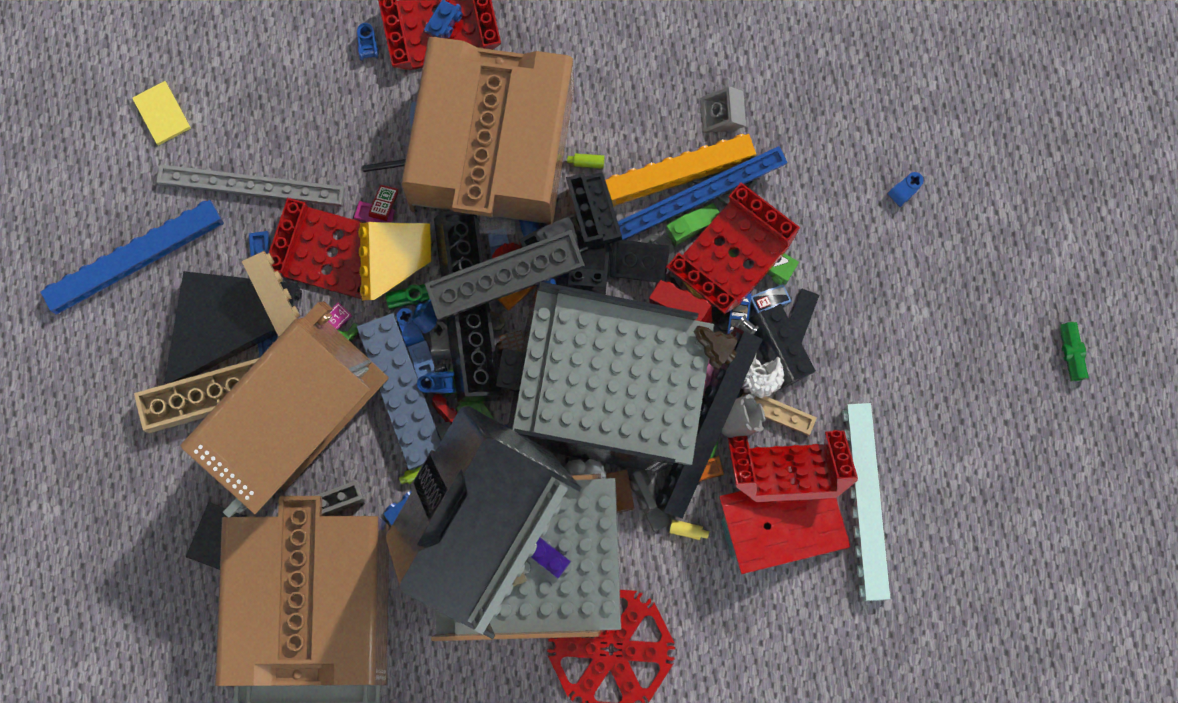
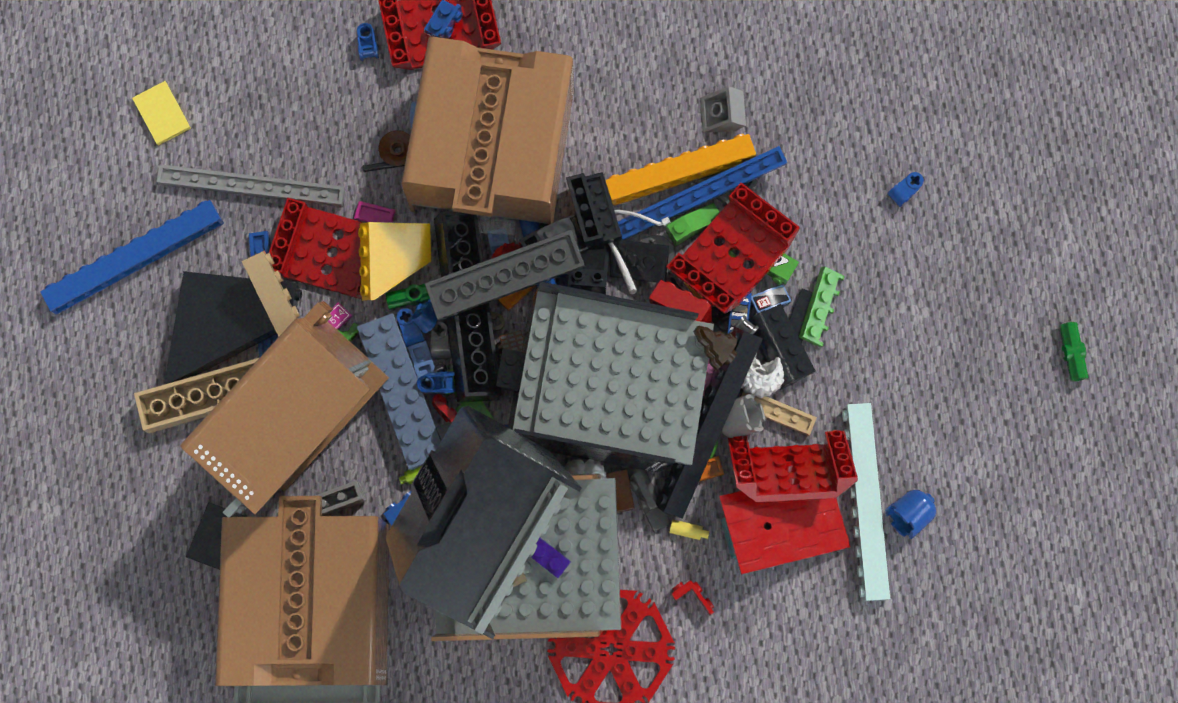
(383, 202): tile -> none
(389, 143): none -> reddish brown dish
(587, 160): lime cylinder -> none
(625, 273): none -> white piece
(681, 589): none -> red bracket
(820, 305): none -> bright green hinge
(912, 512): none -> blue cylinder

